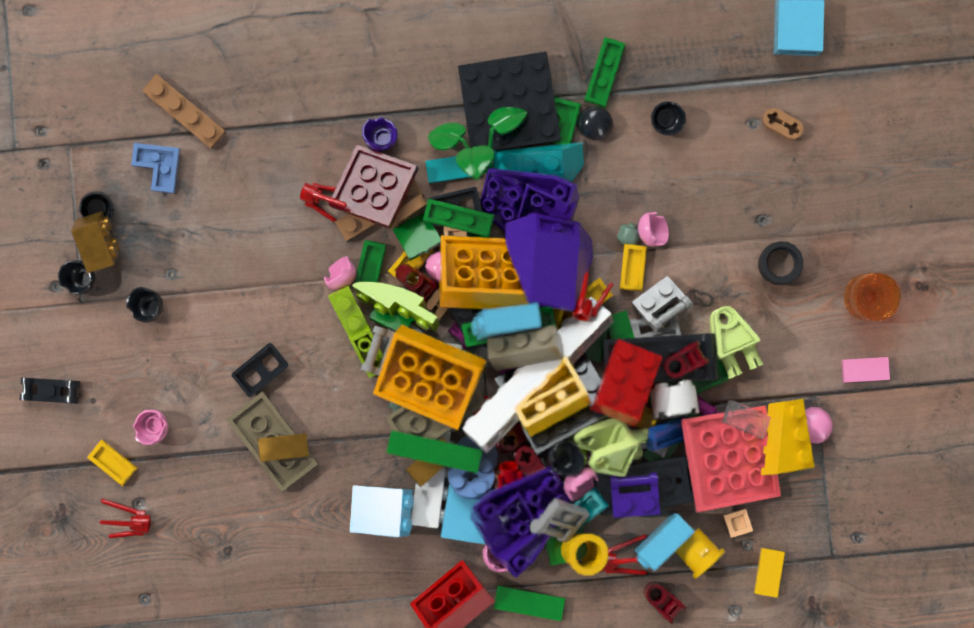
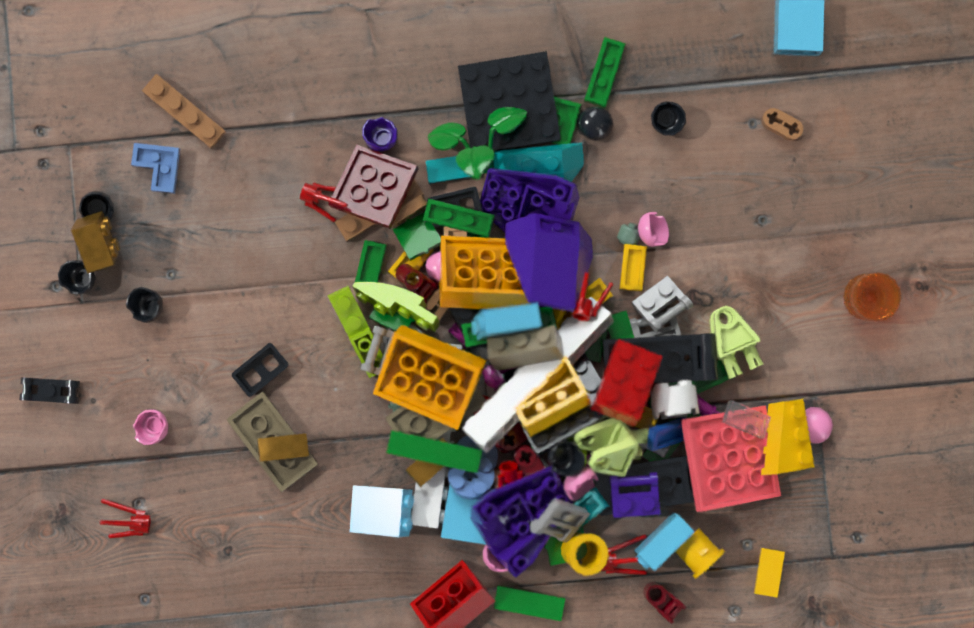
(112, 462): yellow tile -> none
(341, 274): bright pink hair -> none
(493, 378): none -> magenta axle
(686, 360): dark red piece -> none
(737, 523): light nougat plate -> none
(792, 250): black tyre -> none
(865, 369): bright pink tile -> none

